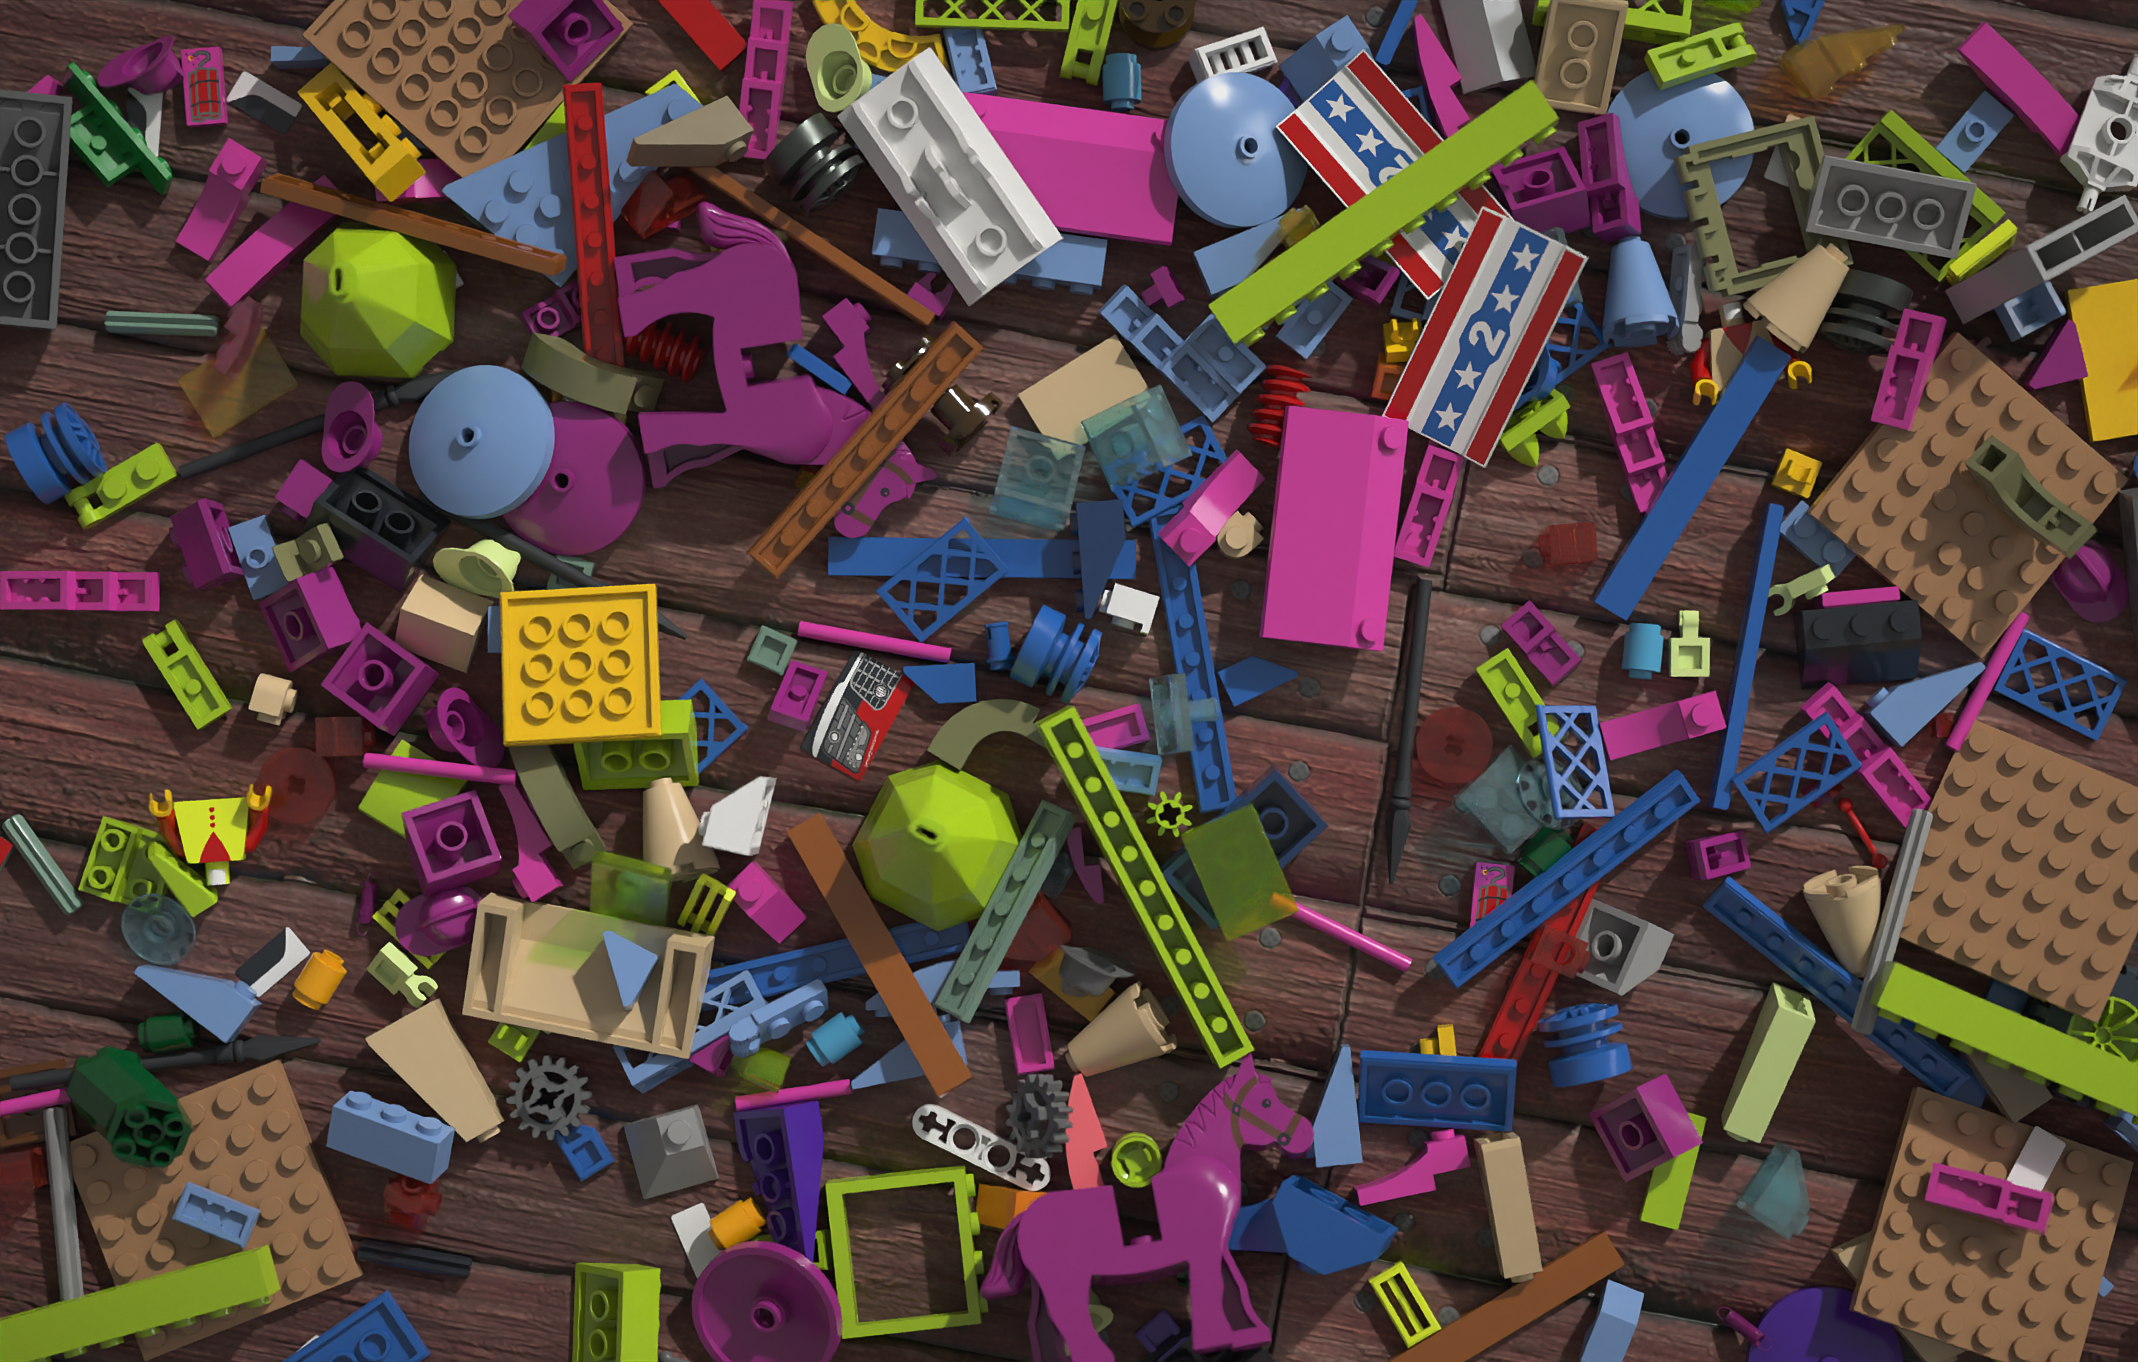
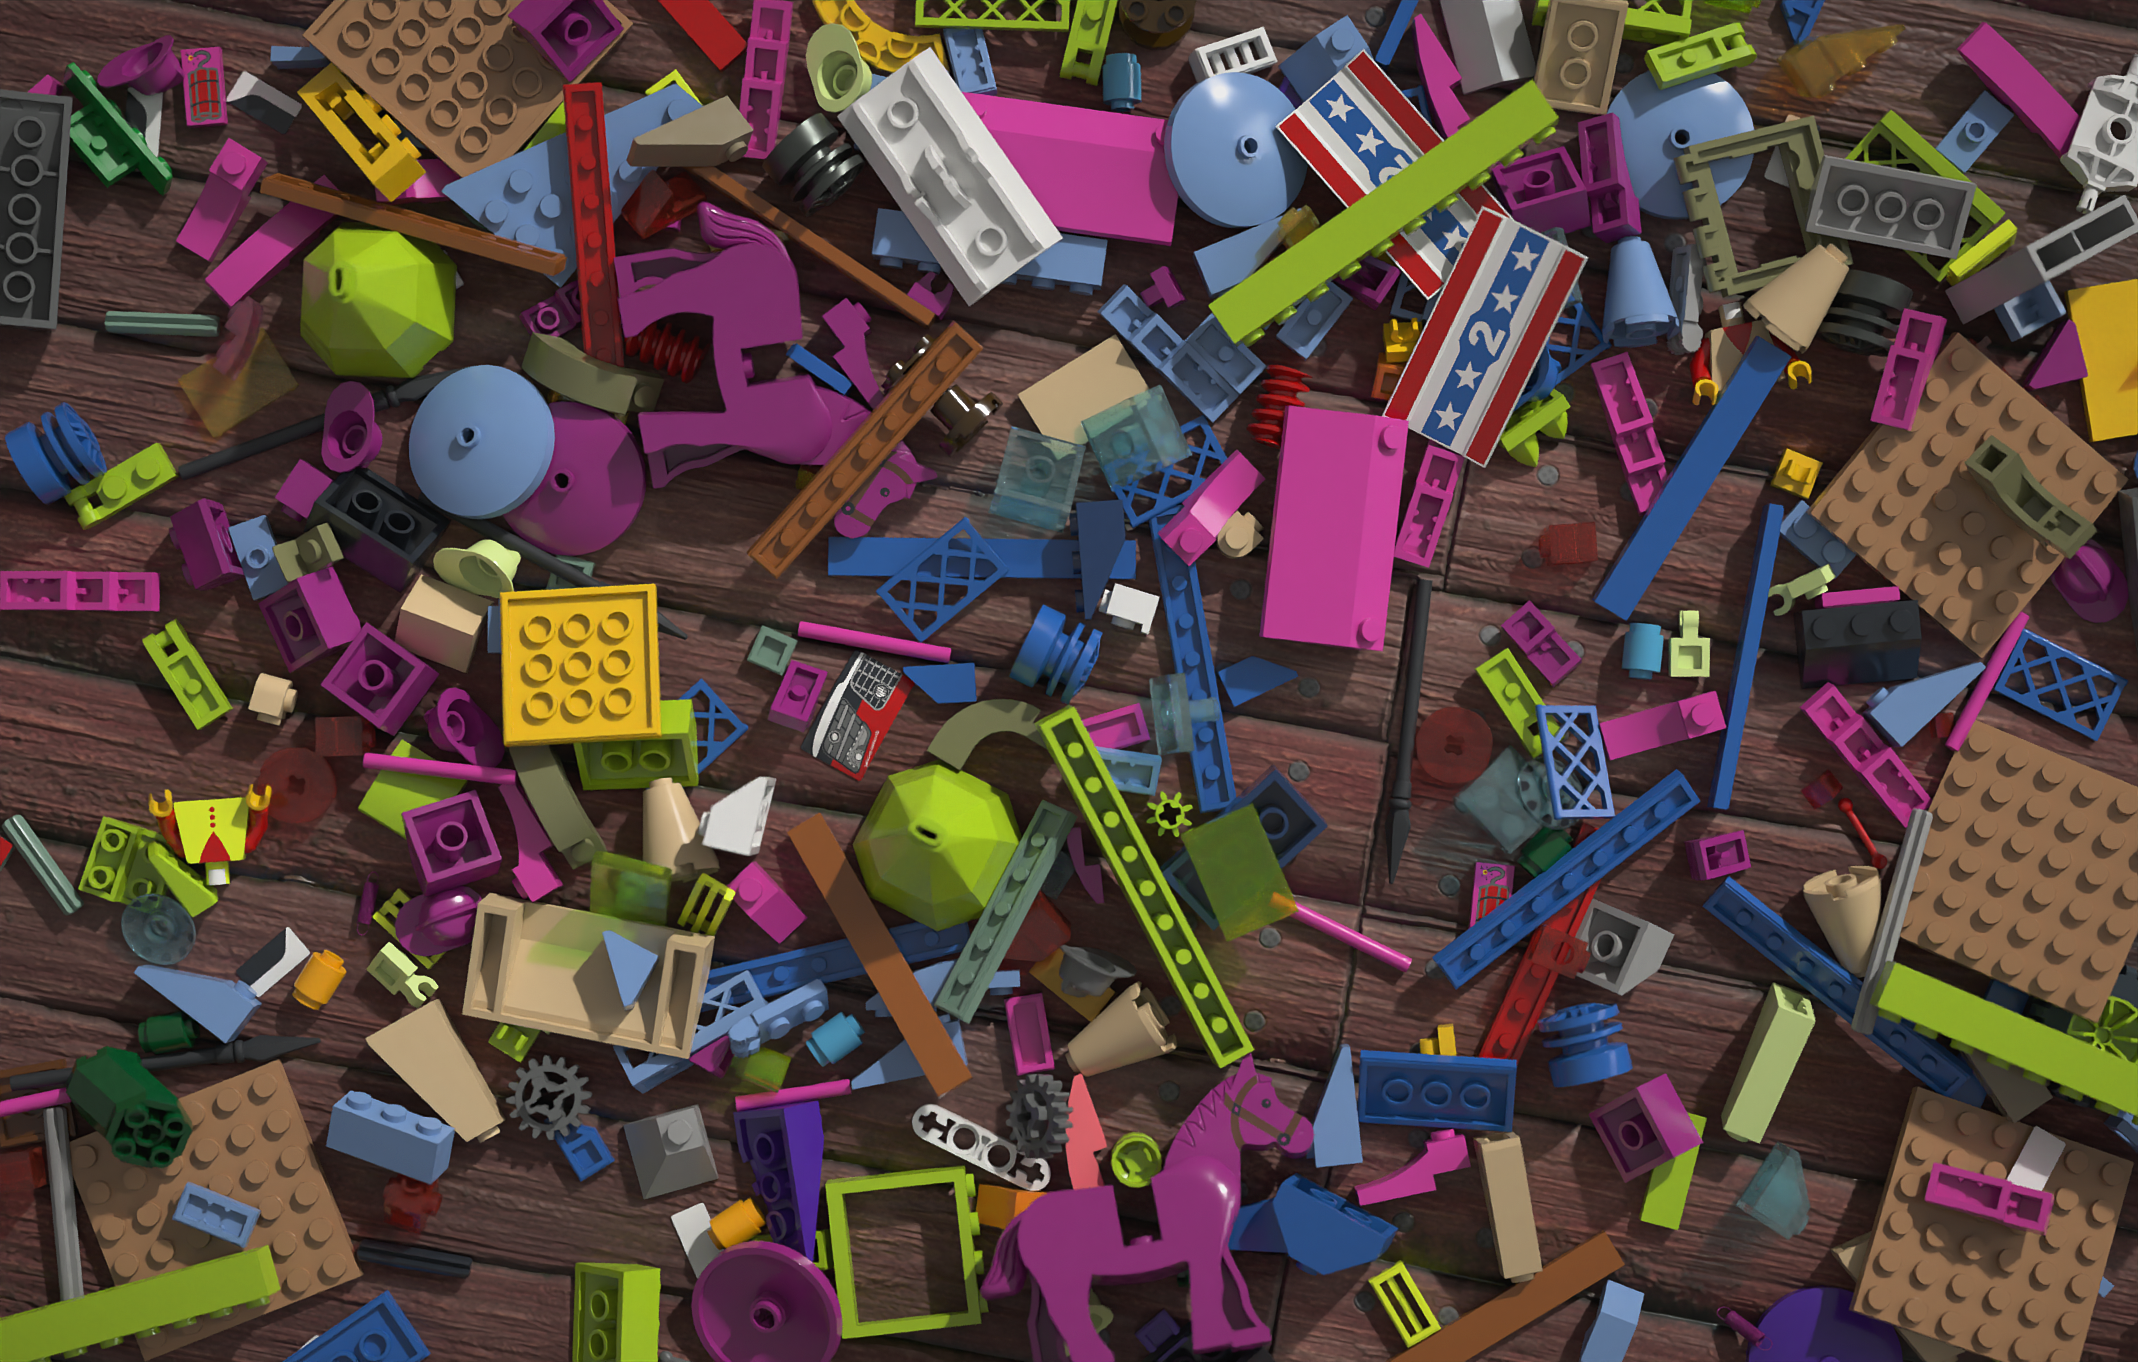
(999, 646): blue pin -> none
(1767, 764): blue window -> none

